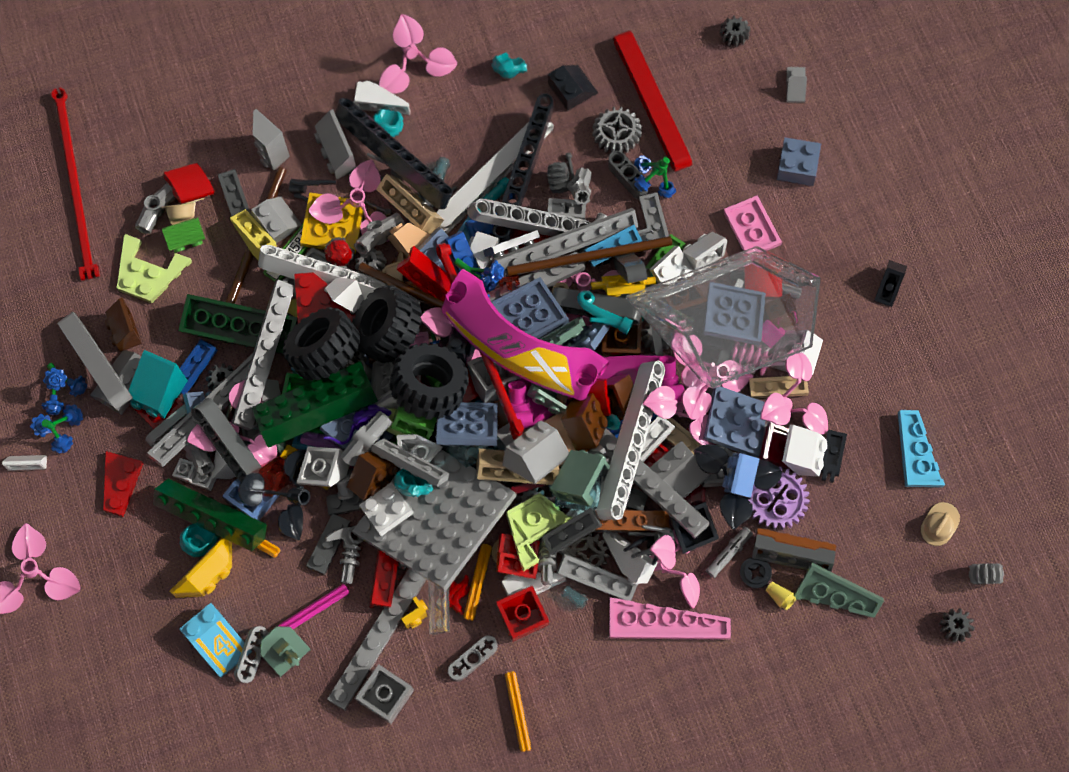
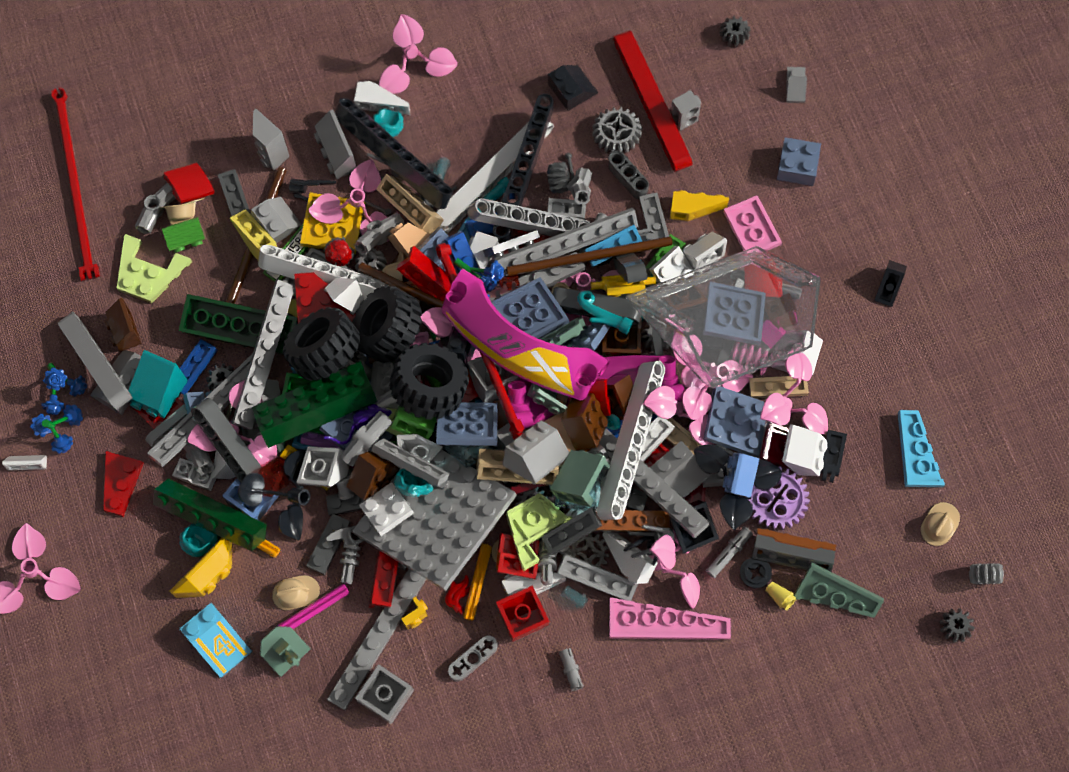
(251, 670): light grey beam -> none
(296, 592): none -> tan piece
(438, 609): clear plate -> none
(508, 67): teal hair -> none
(517, 710): light orange axle -> none
(571, 669): none -> light grey pin
(644, 164): plant -> none
(685, 110): none -> light grey brick
(691, 206): none -> yellow slope

